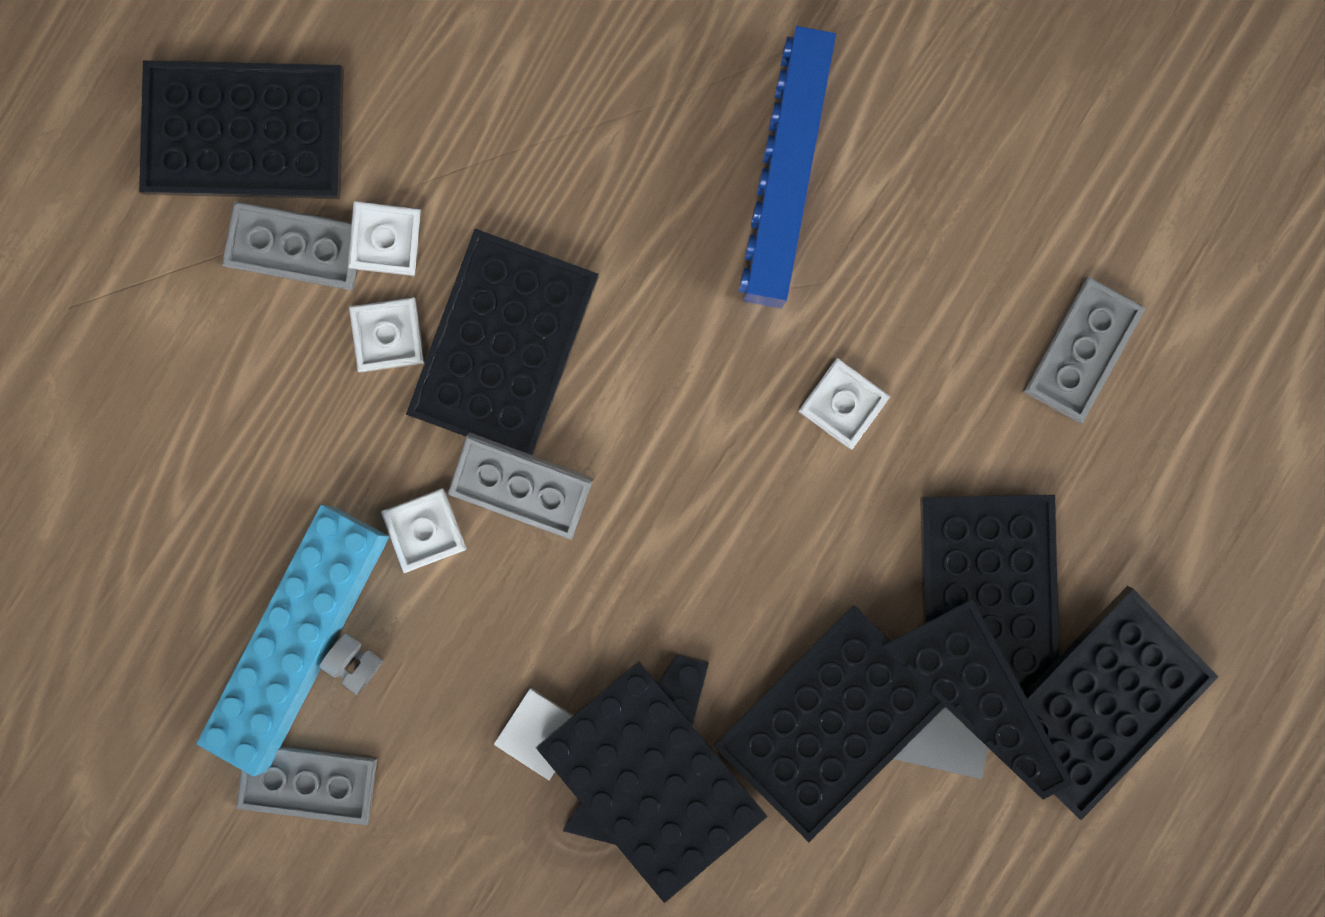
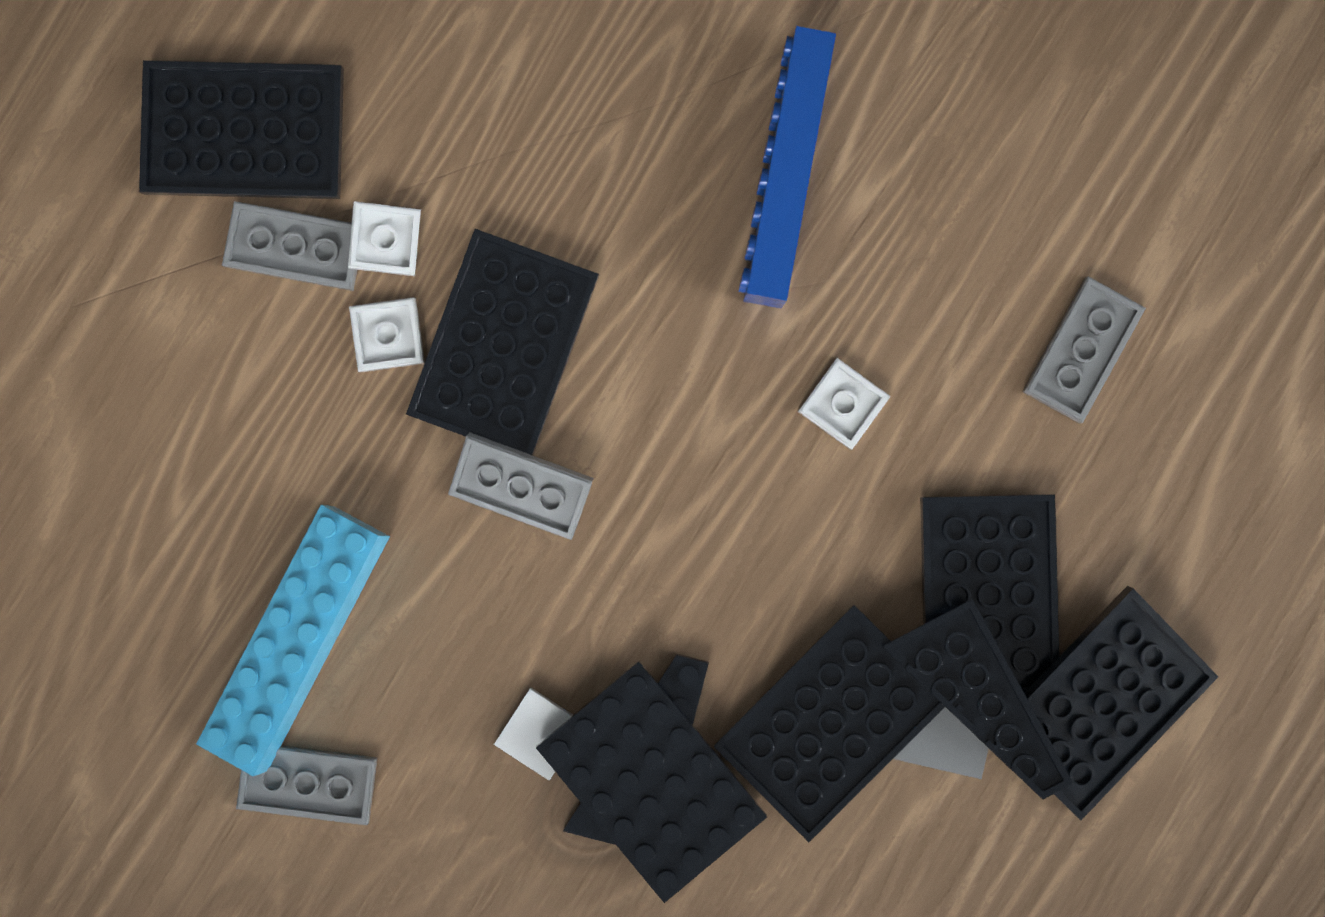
(343, 655): light grey wheel -> none
(423, 530): white tile -> none

